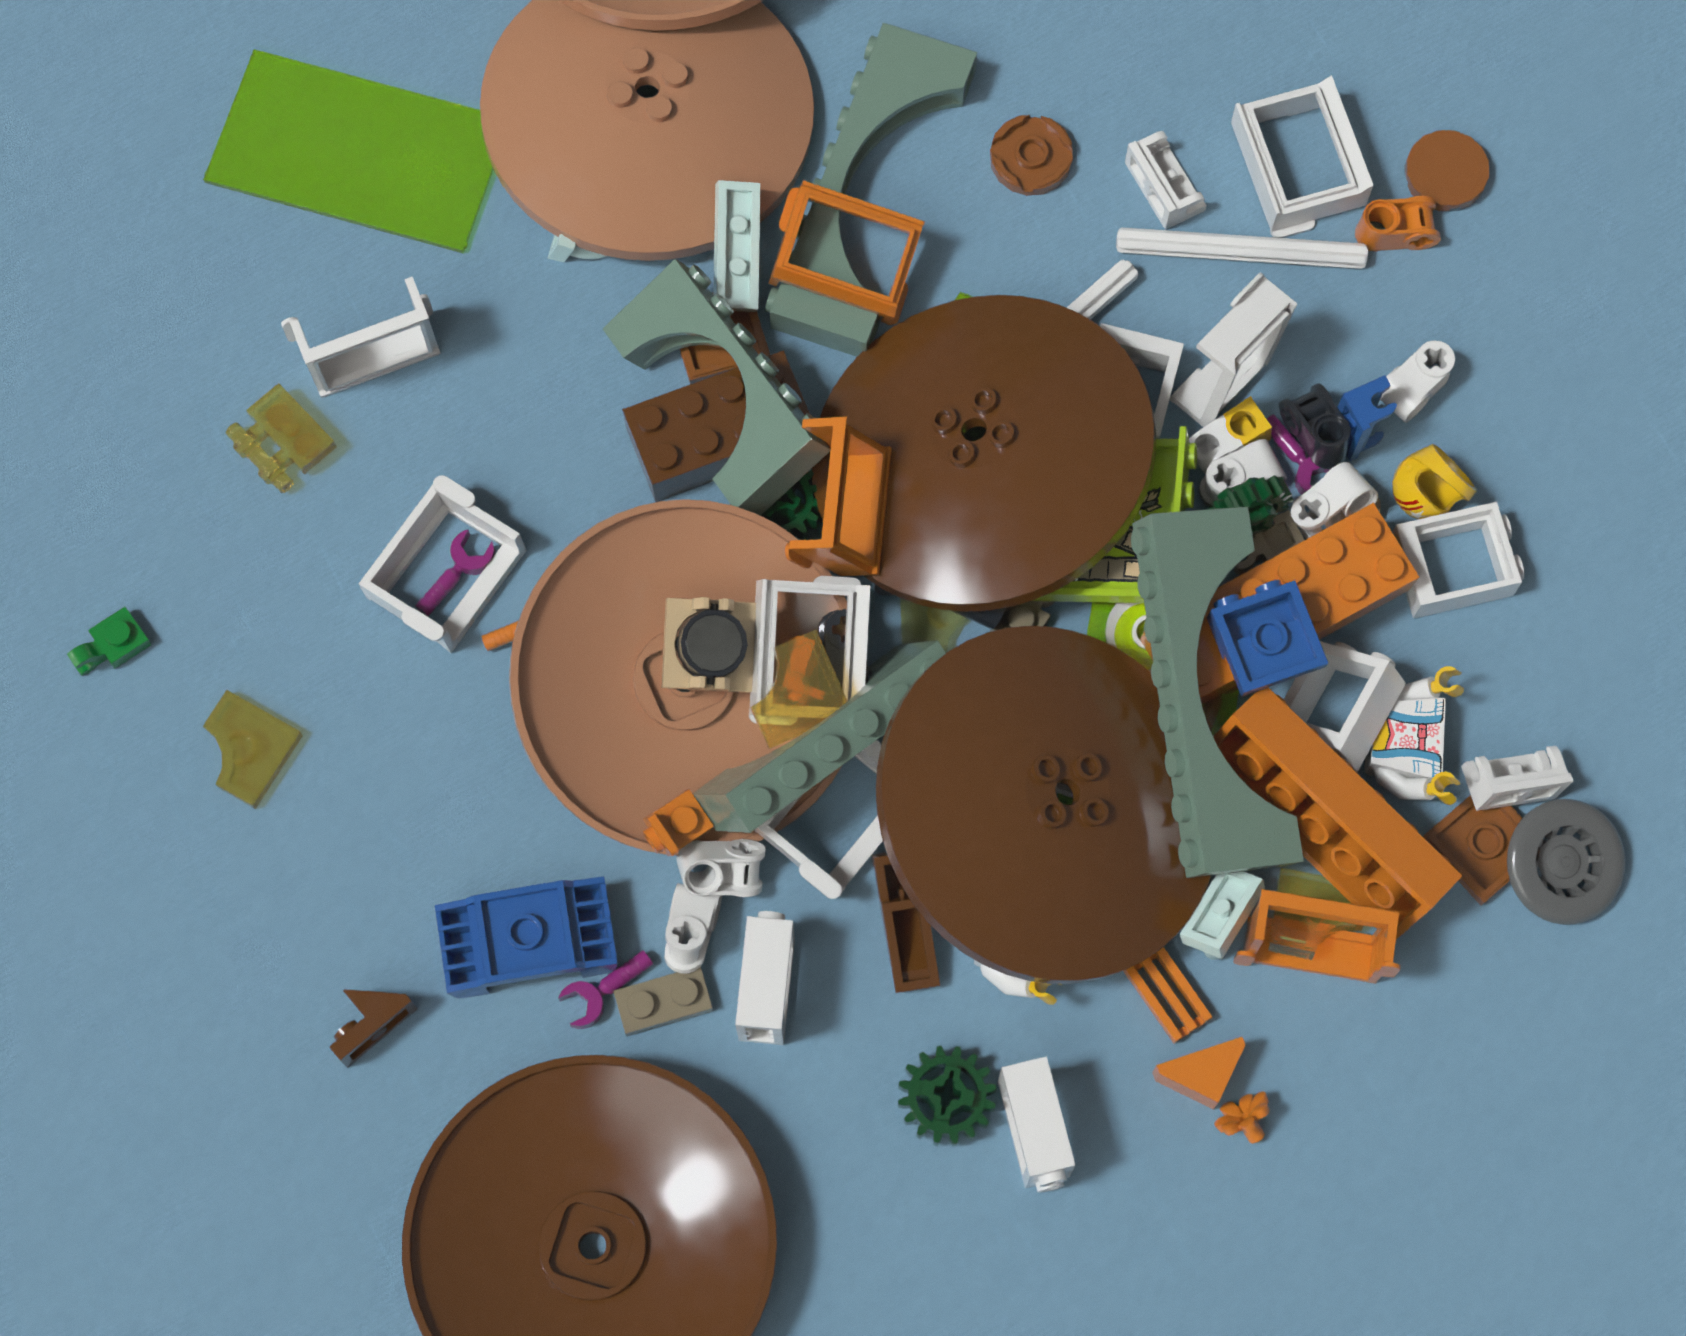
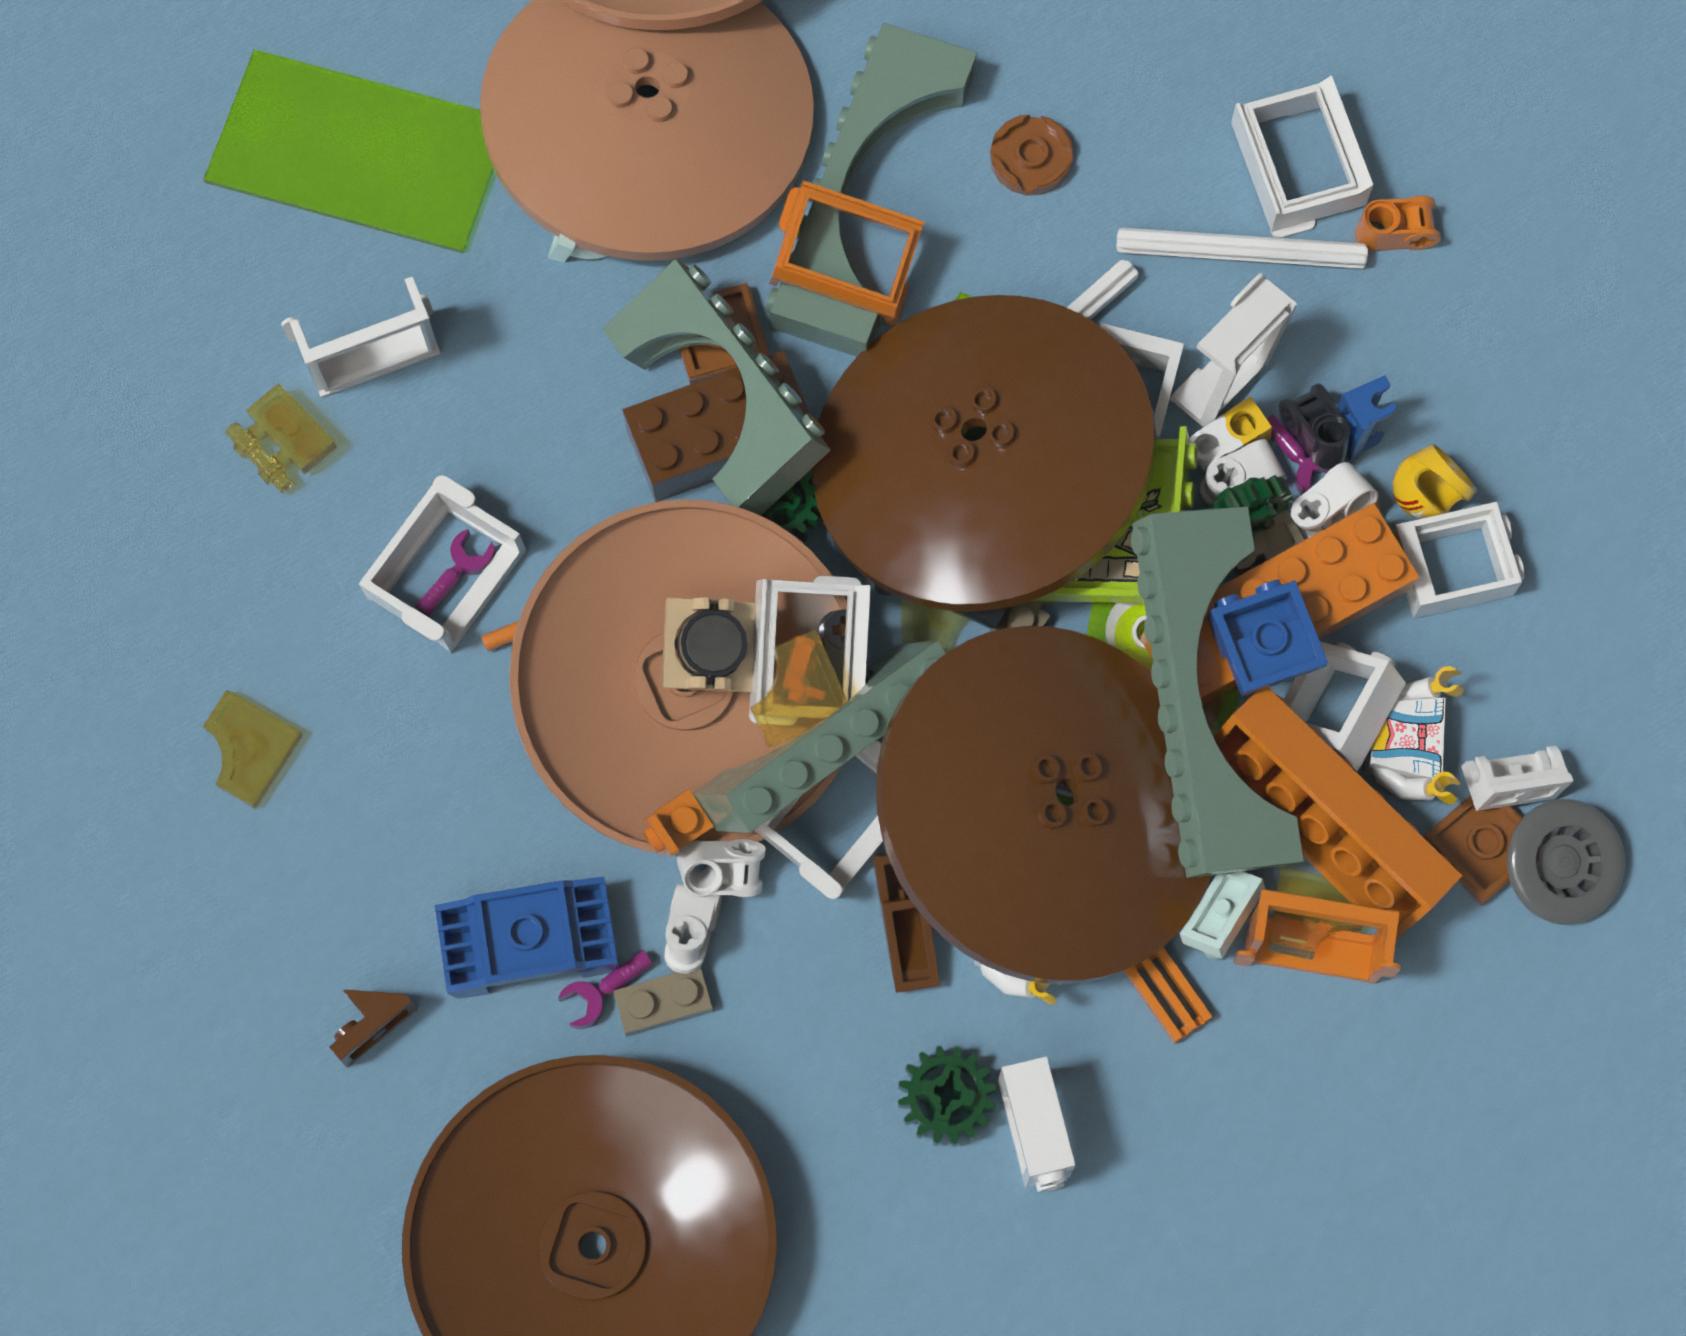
(114, 638): green plate -> none
(737, 244): light aqua plate -> none
(765, 978): white window -> none
(863, 503): orange piece -> none
(1163, 180): white hinge -> none
(1202, 1073): orange slope -> none
(1244, 1116): orange plant -> none
(1415, 383): white piece -> none
(1448, 169): dark orange tile -> none

